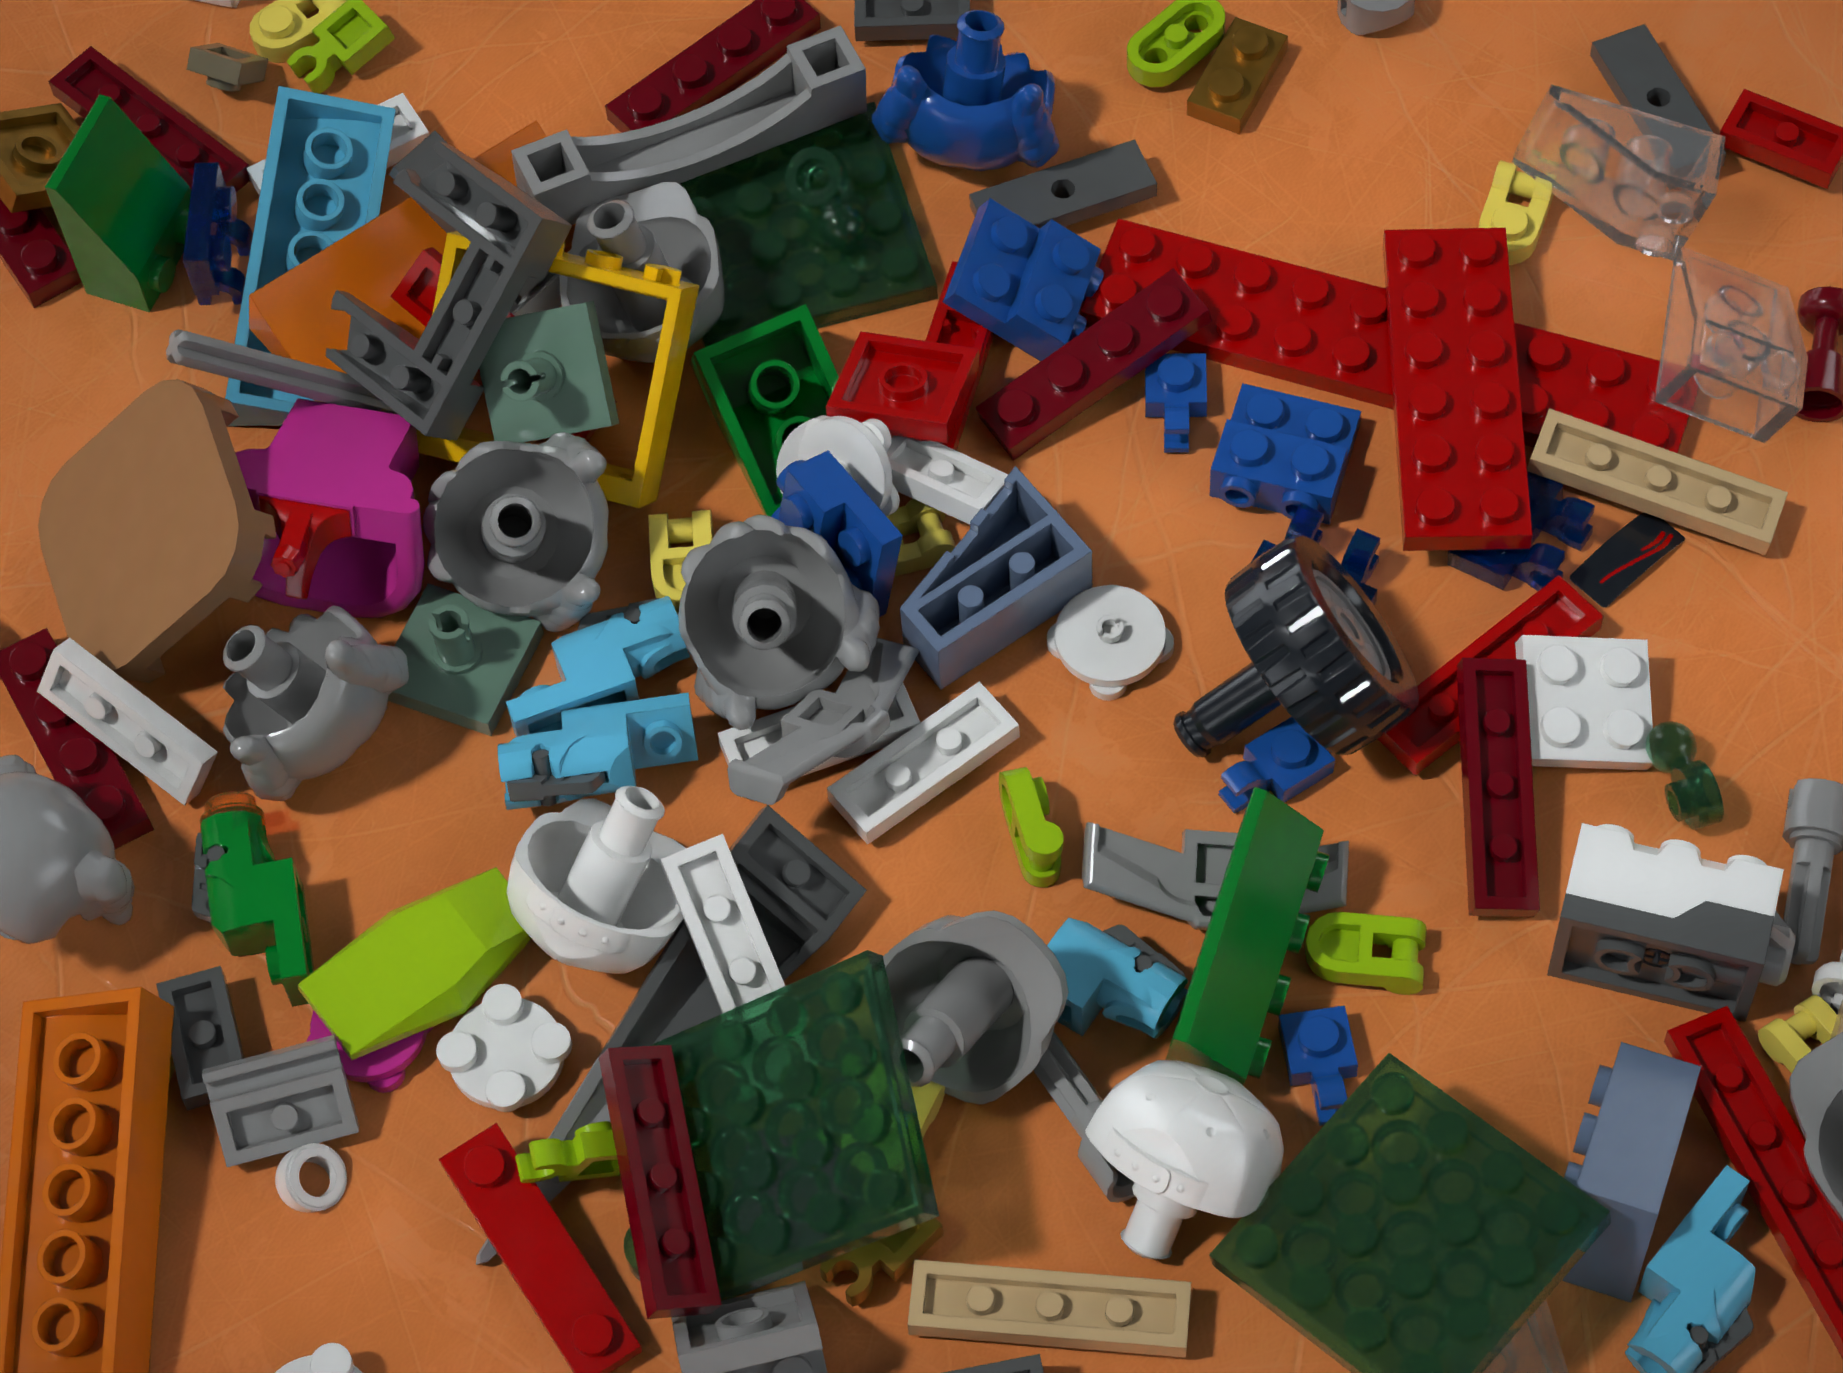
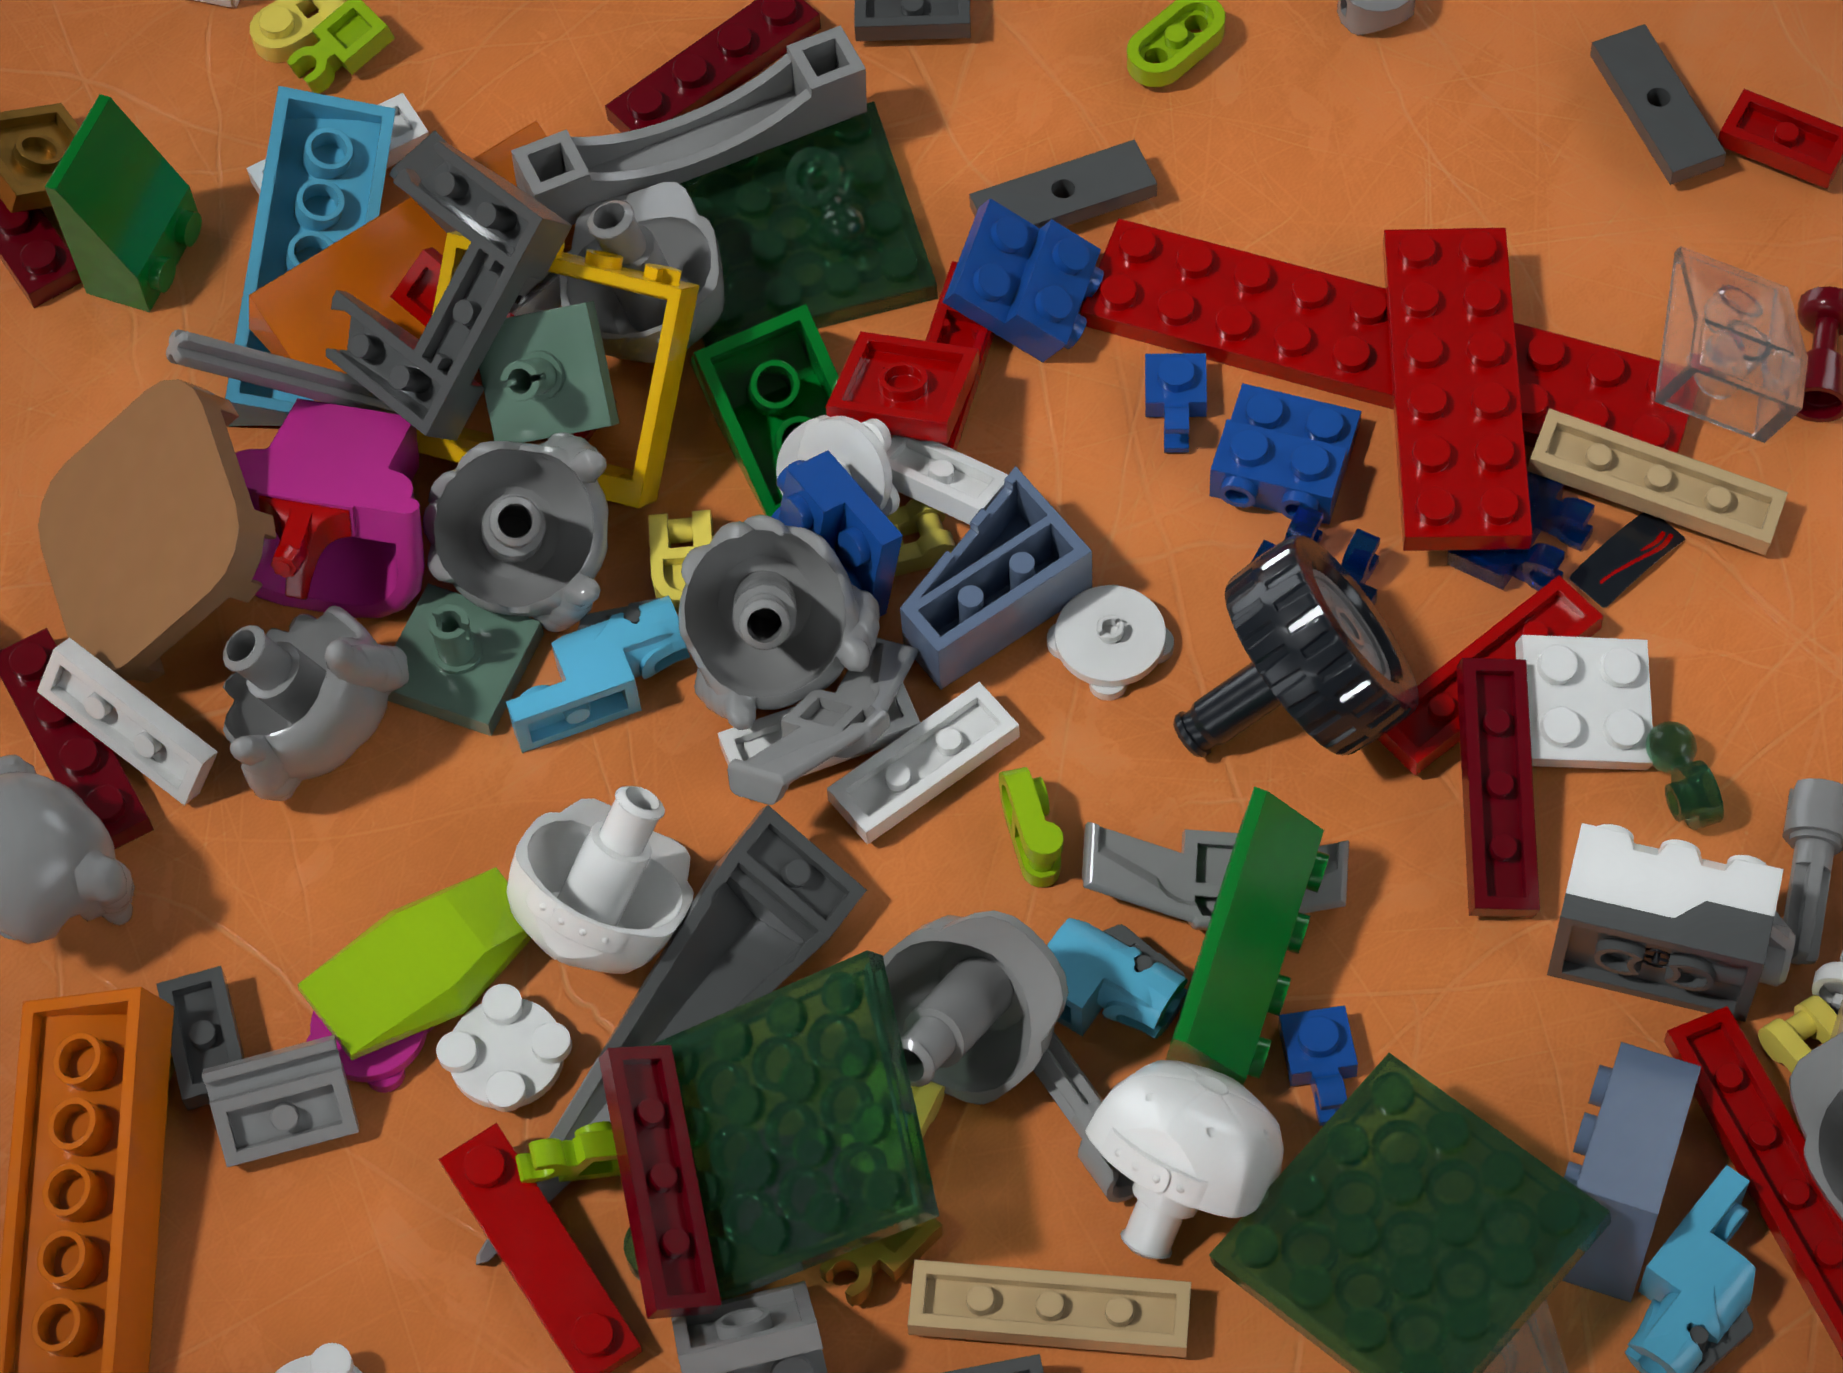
(167, 129): dark red plate -> none
(209, 236): clear blue plate -> none
(226, 66): dark tan plate -> none
(248, 894): green plate -> none
(288, 1181): white piece -> none
(596, 750): medium azure plate -> none
(722, 923): white plate -> none
(970, 102): blue piece -> none
(1093, 364): dark red plate -> none
(1237, 75): pearl gold plate -> none
(1278, 761): blue plate -> none
(1342, 944): lime plate -> none
(1521, 222): light yellow plate -> none
(1623, 168): clear slope -> none

